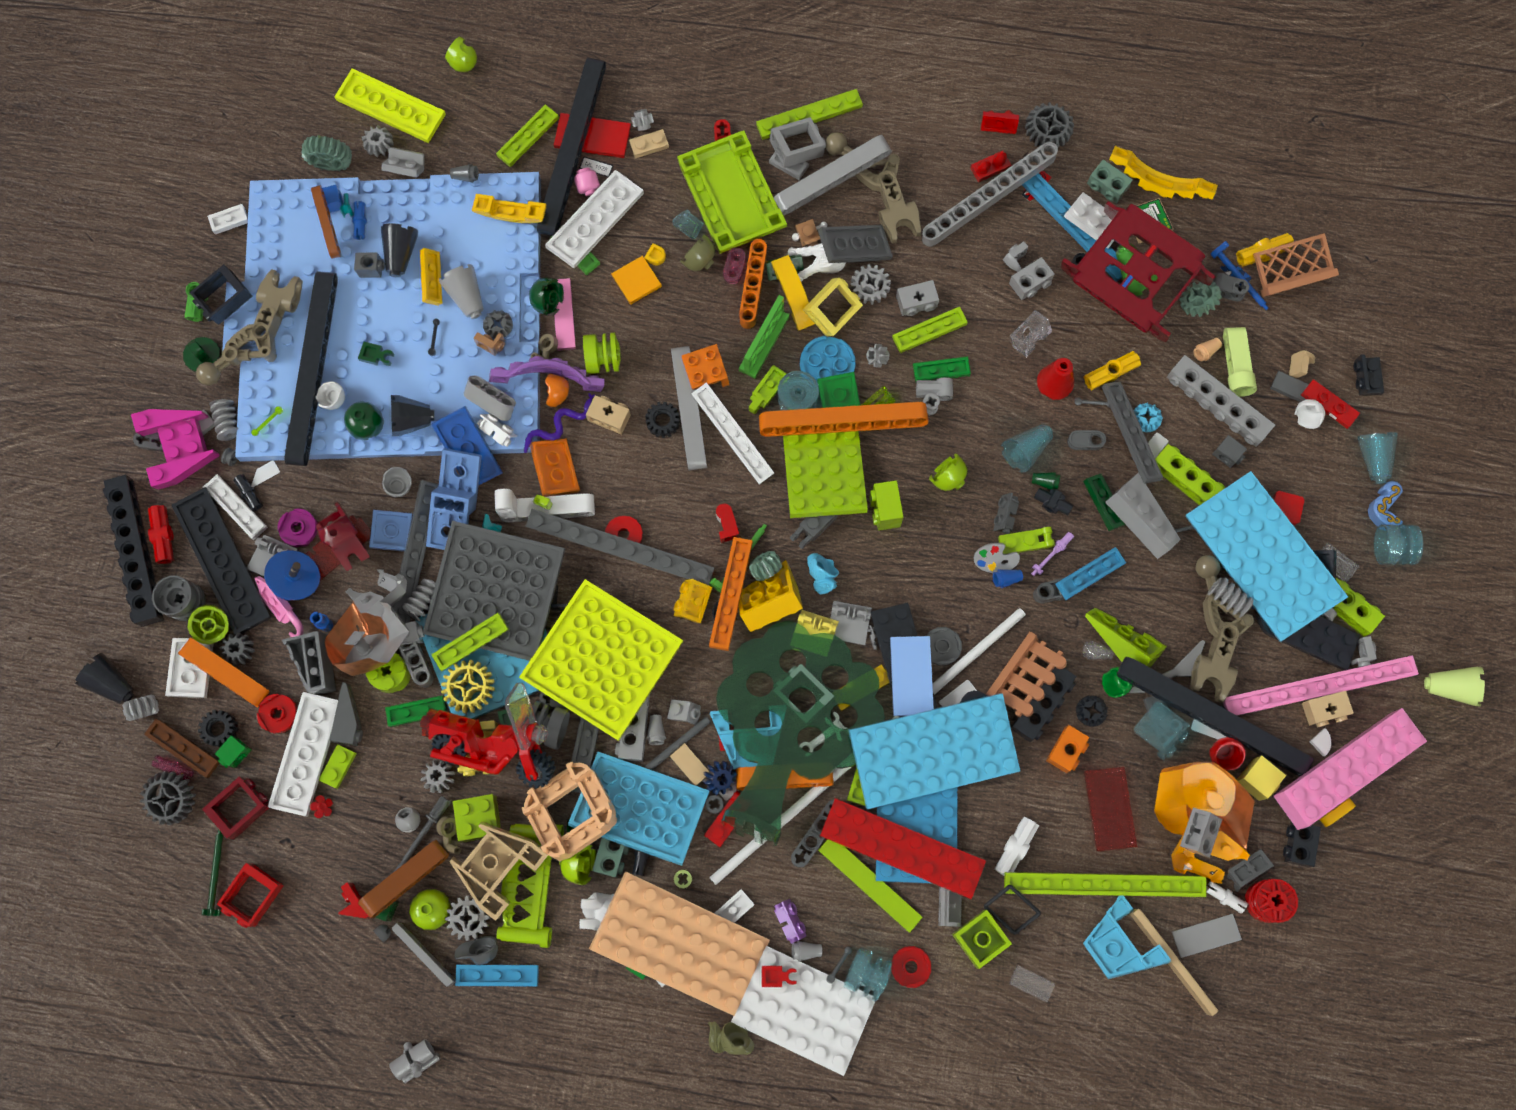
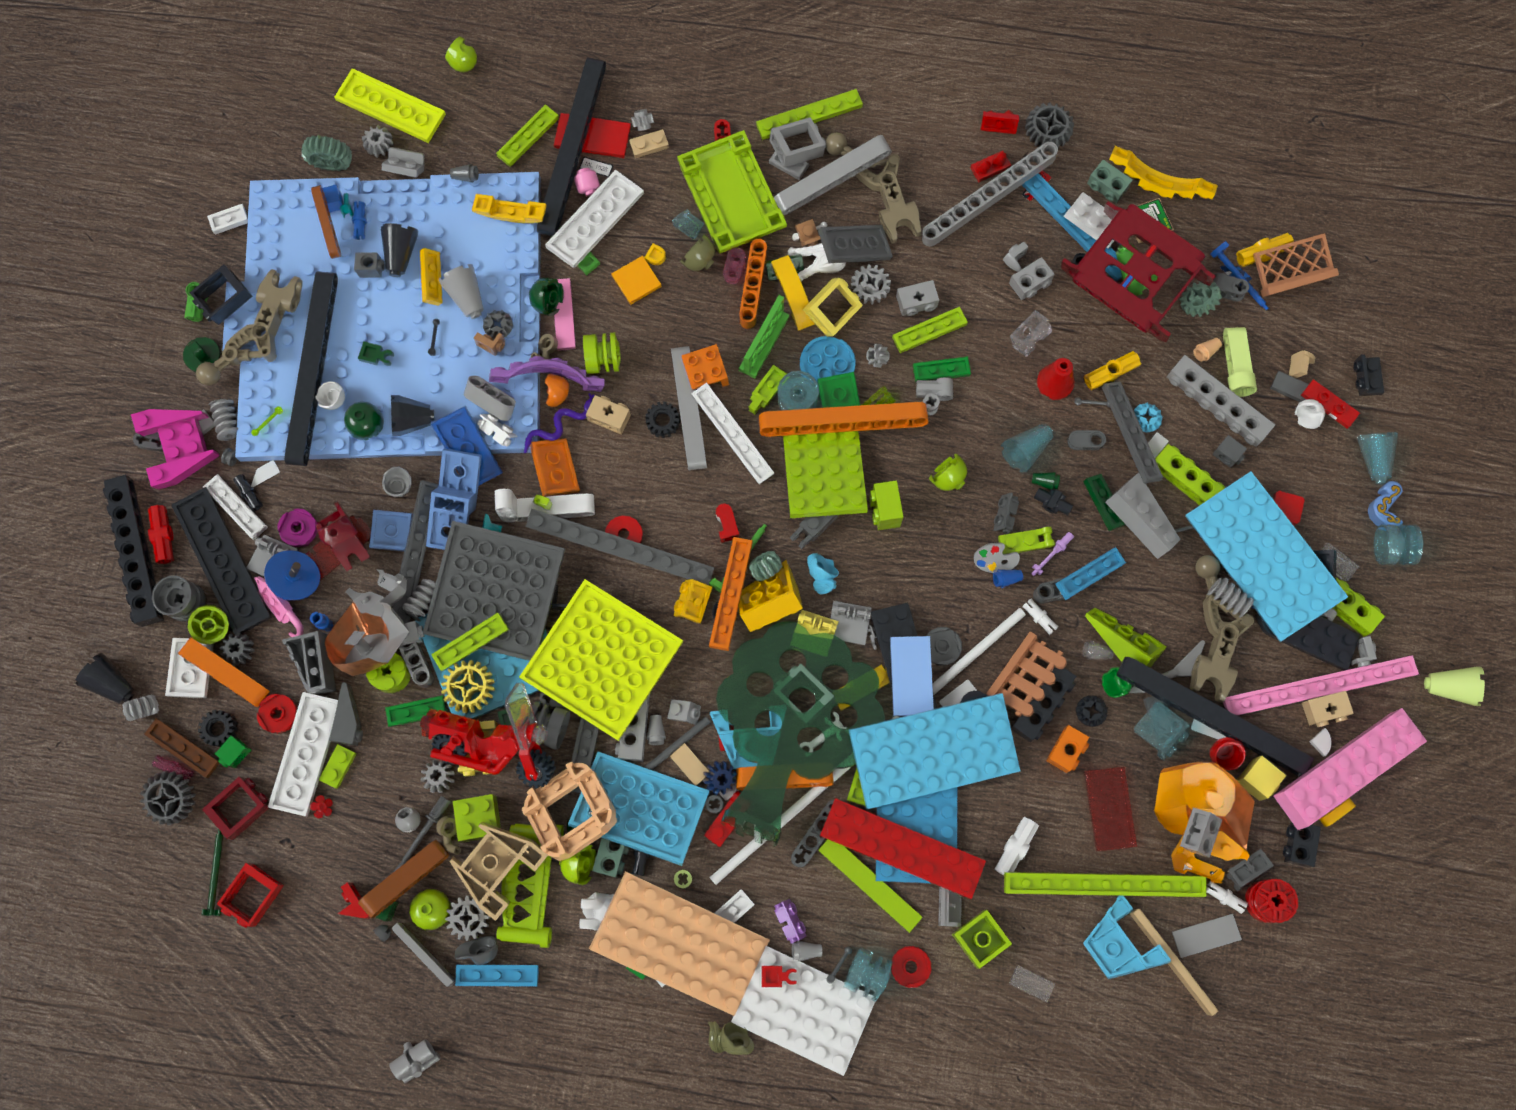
(1038, 912): black piece -> none
(1040, 616): none -> white pin

